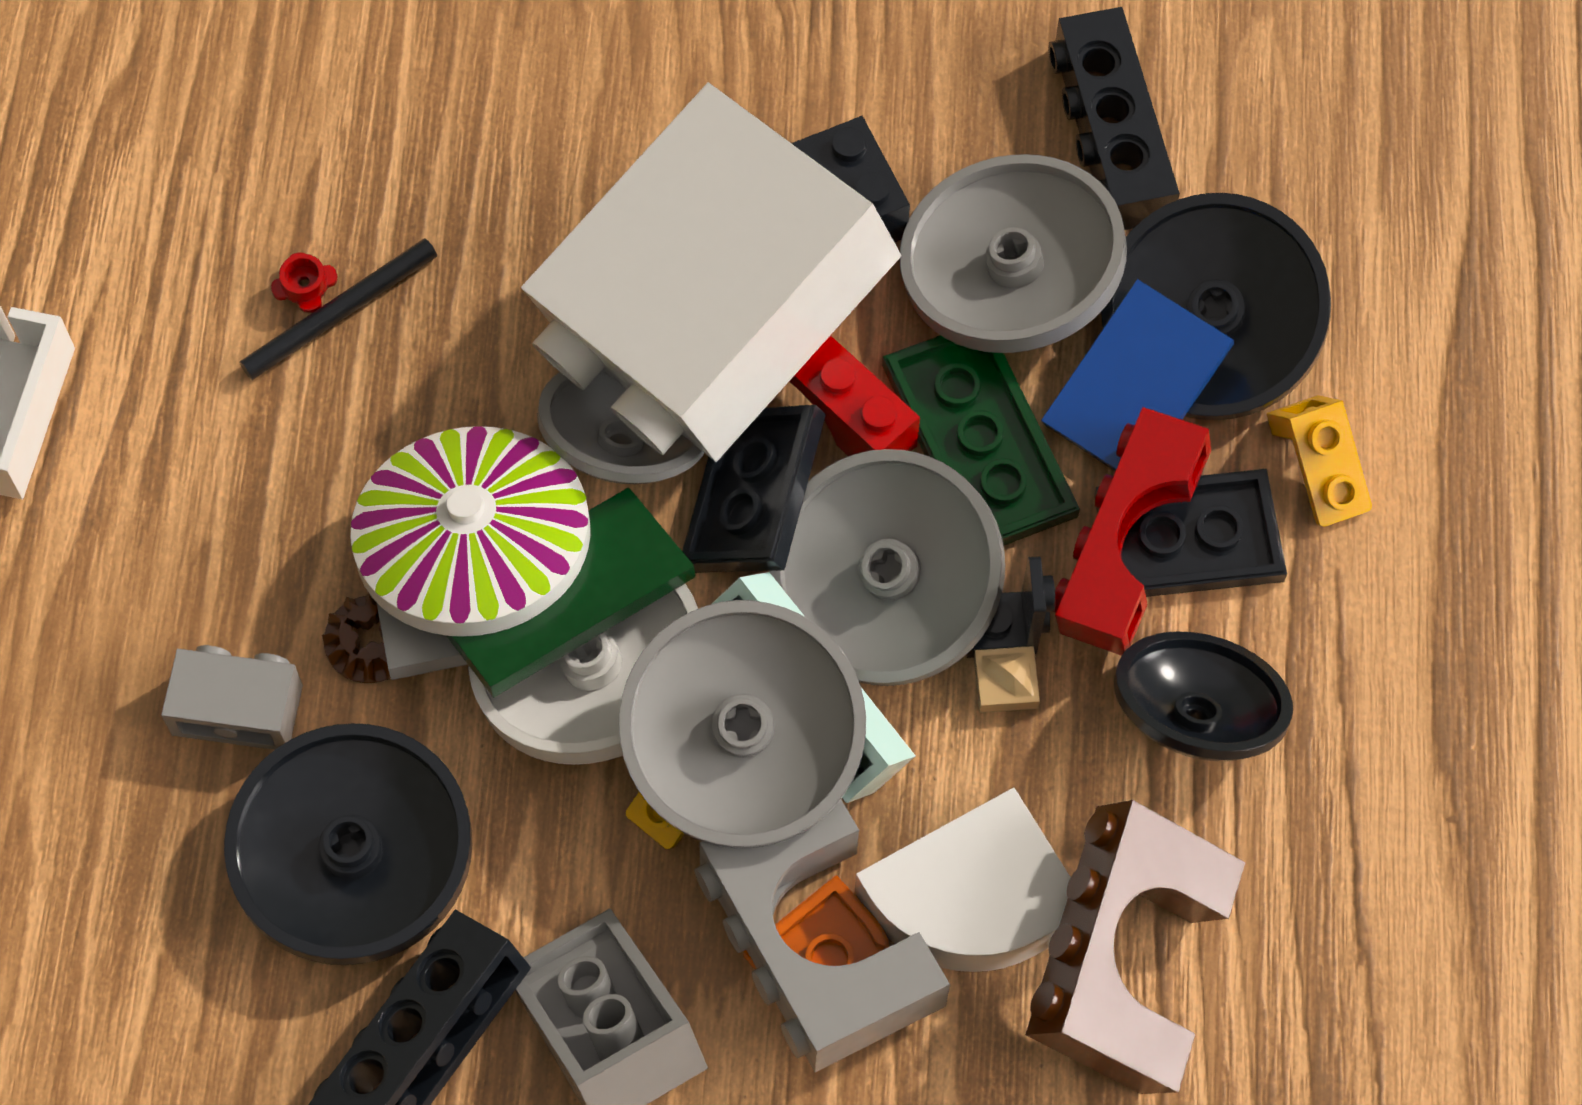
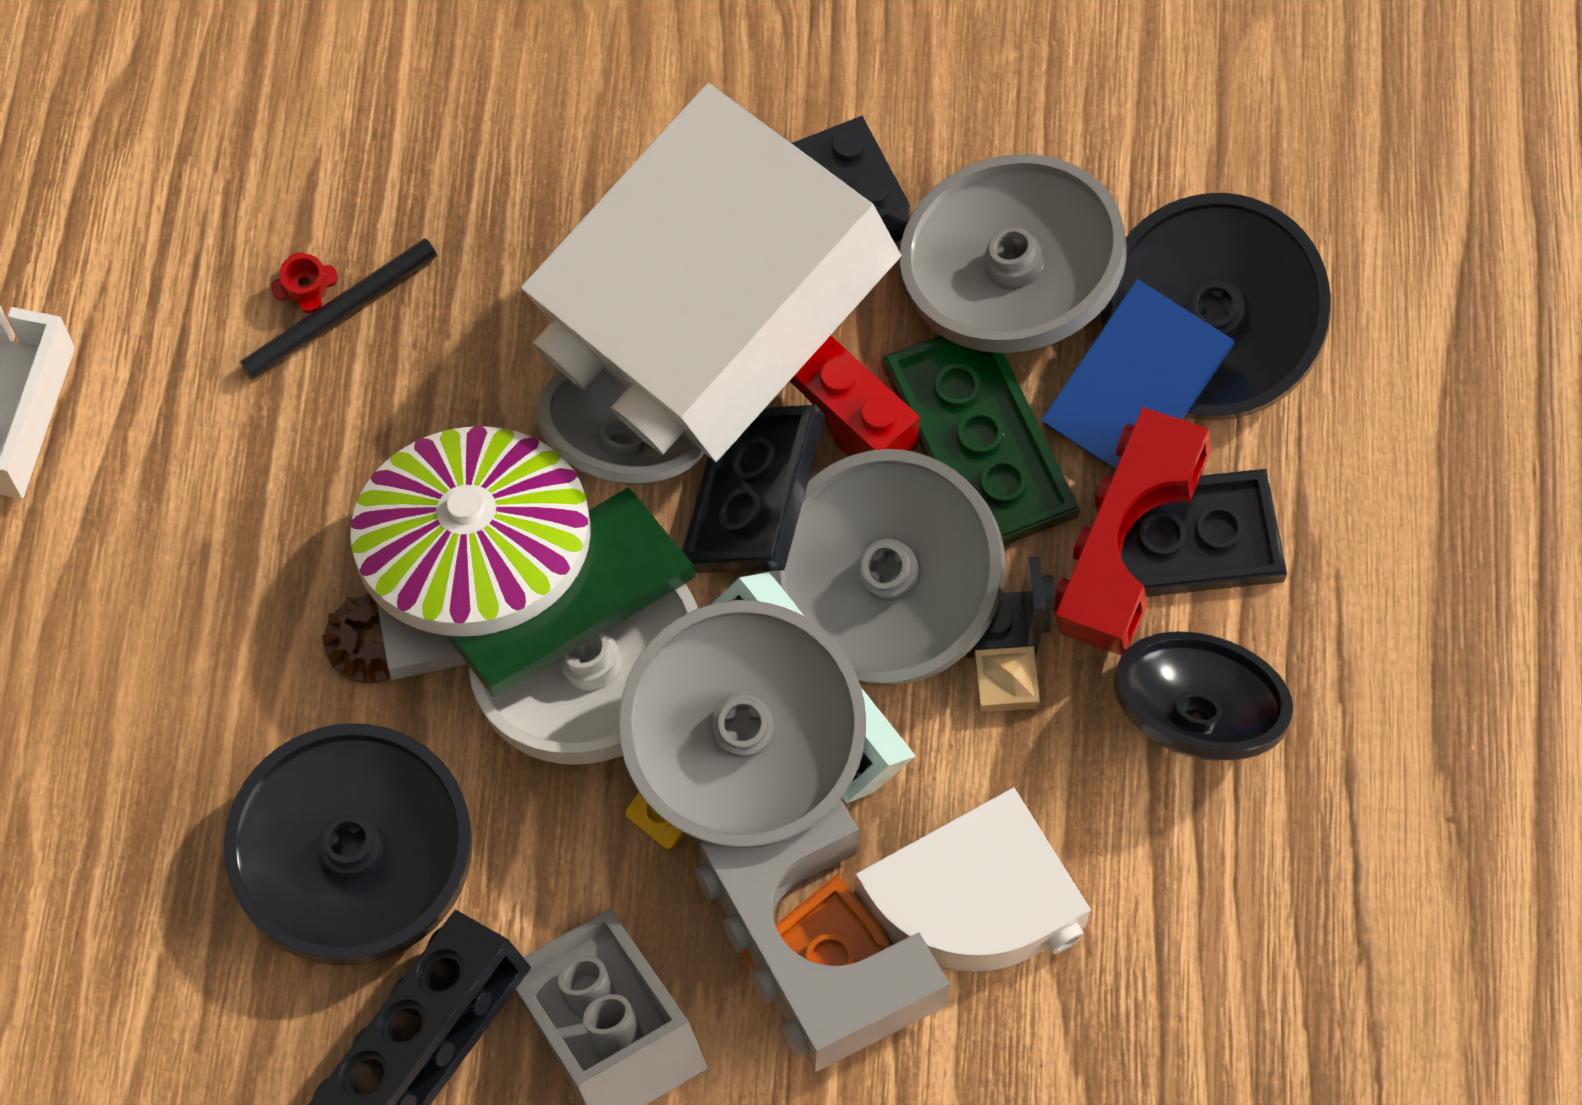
(232, 697): light grey brick -> none
(1081, 999): arch -> none
(1104, 45): black brick -> none
(1325, 457): yellow bracket -> none

